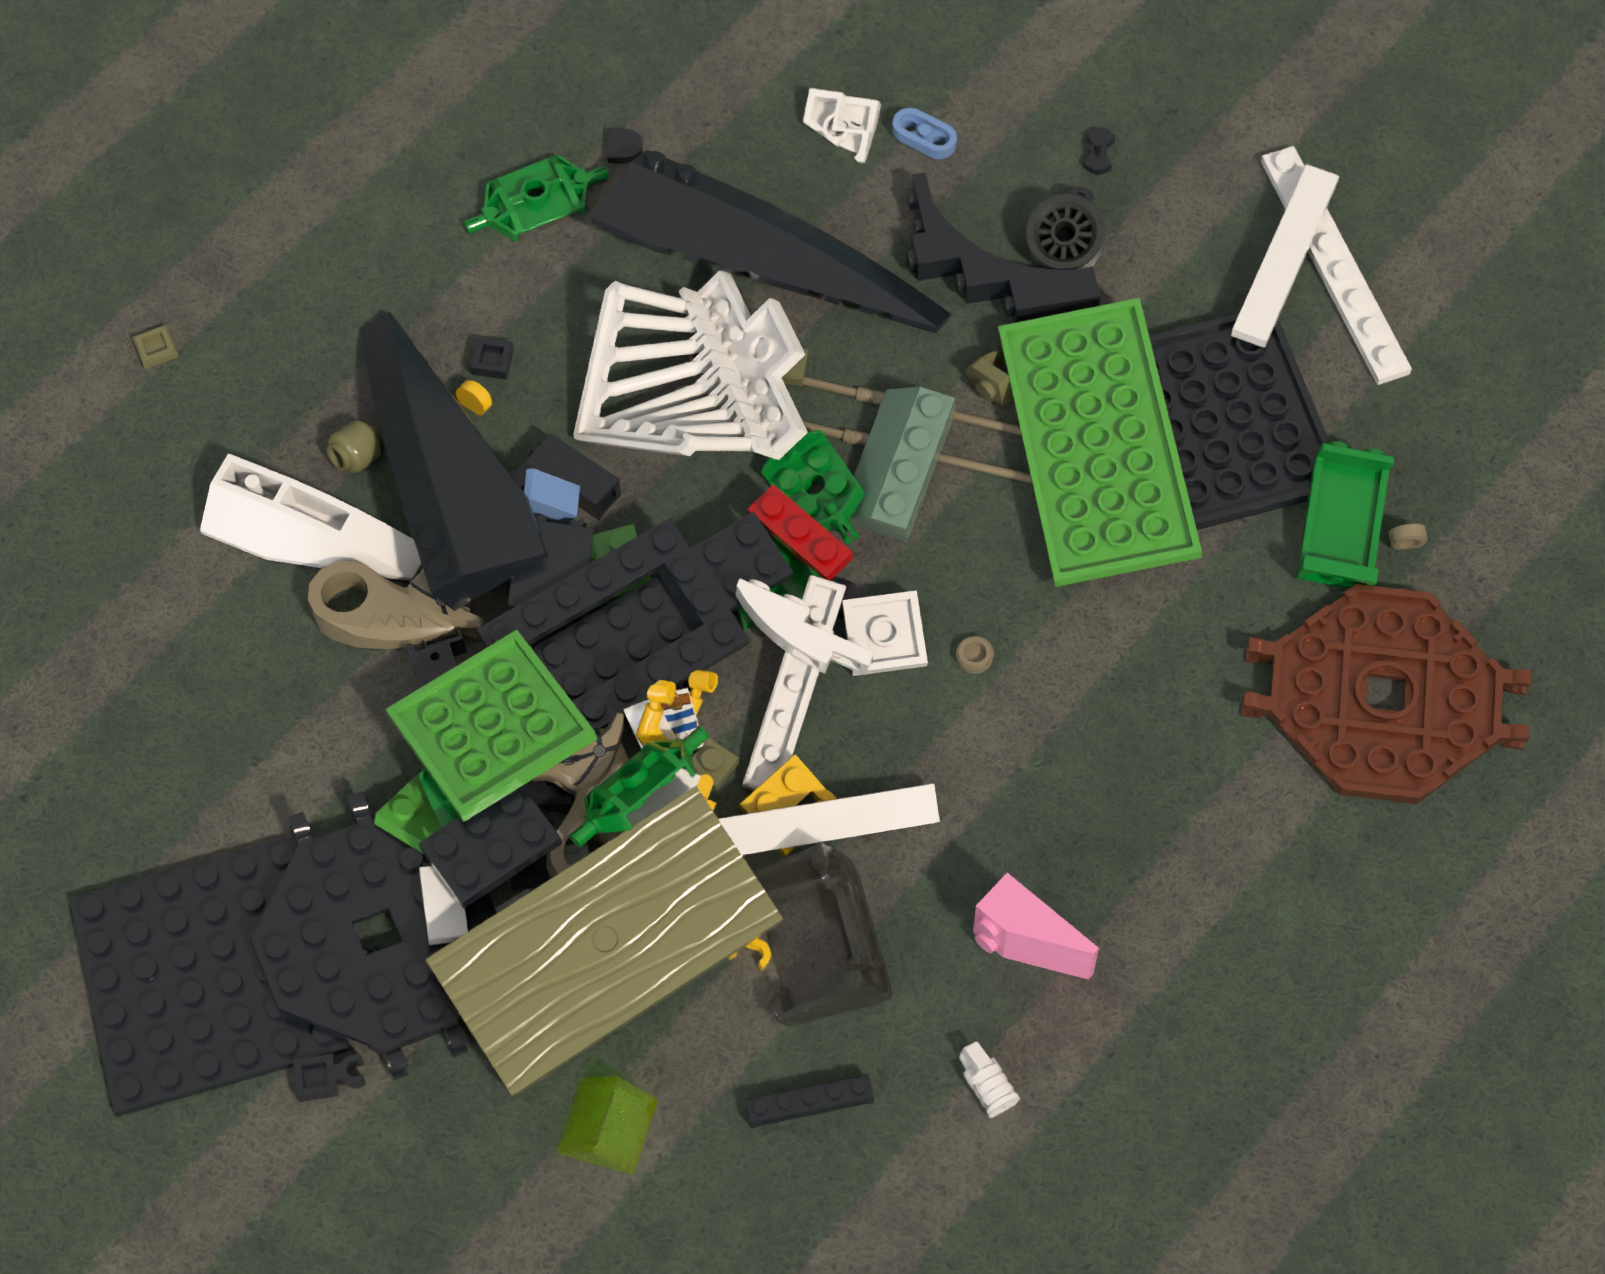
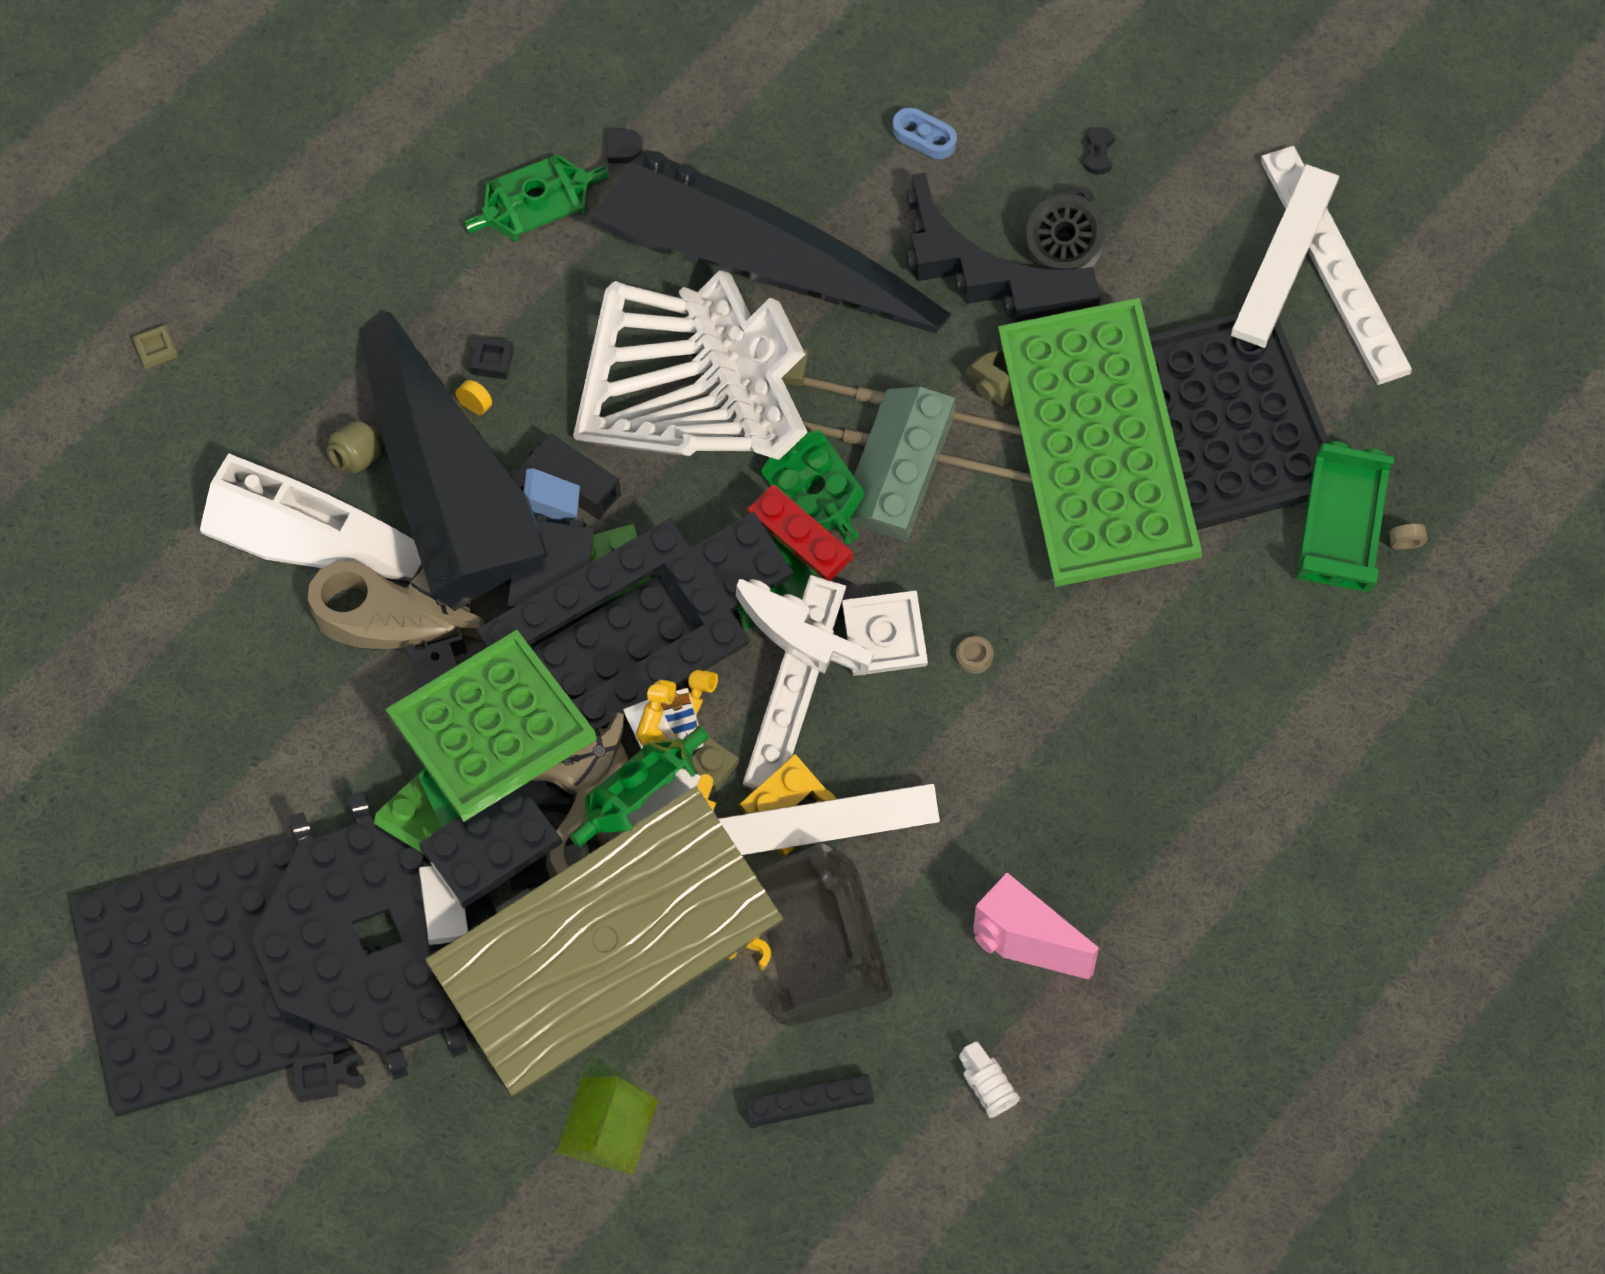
(831, 117): white slope -> none
(1393, 634): copper plate -> none

